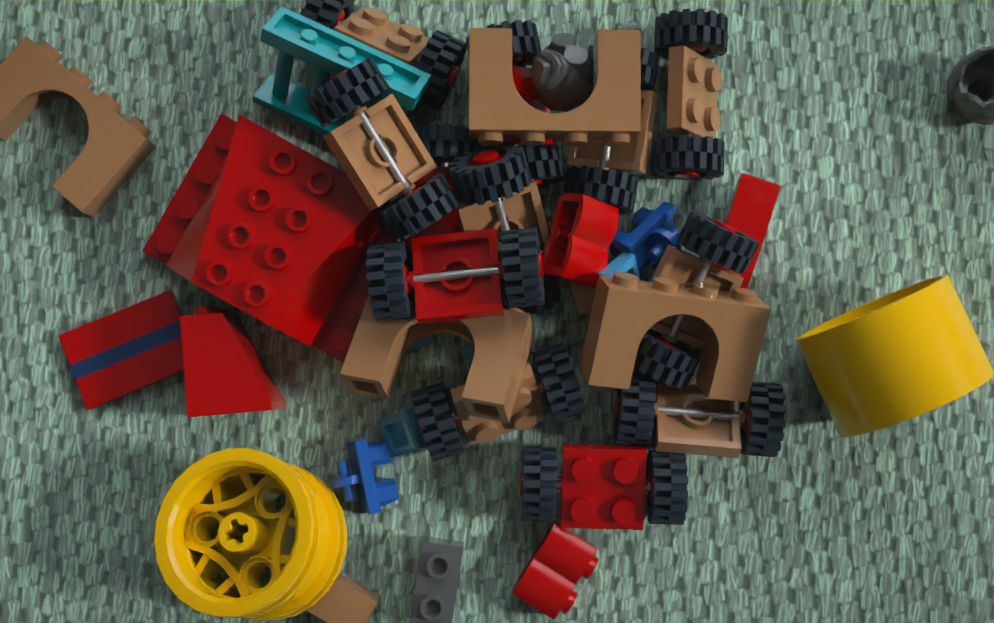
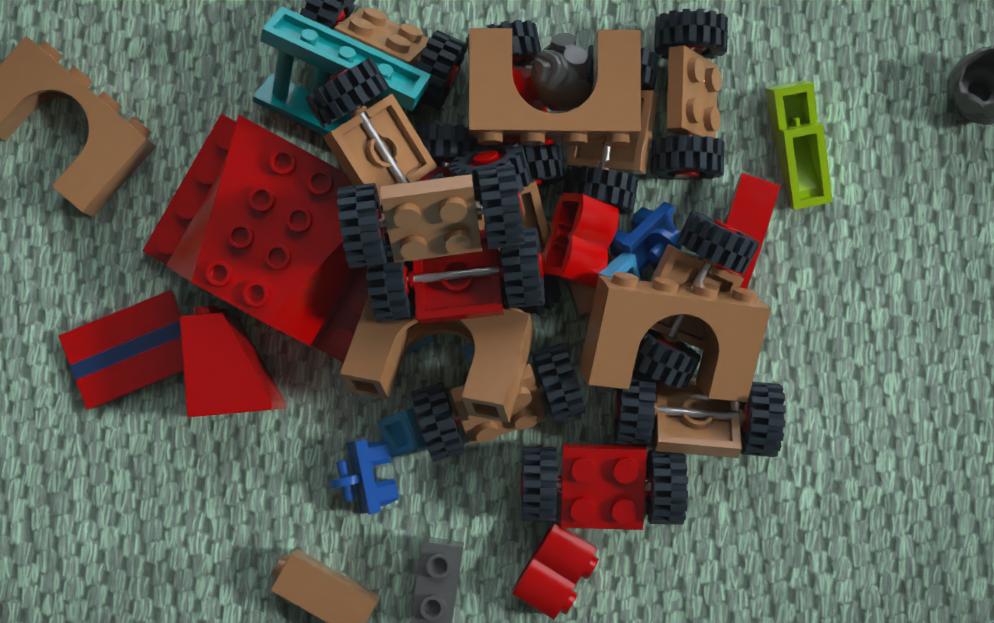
(299, 543): yellow wheel -> none
(430, 217): none -> plate
(800, 143): none -> lime slope
(895, 357): yellow wheel -> none

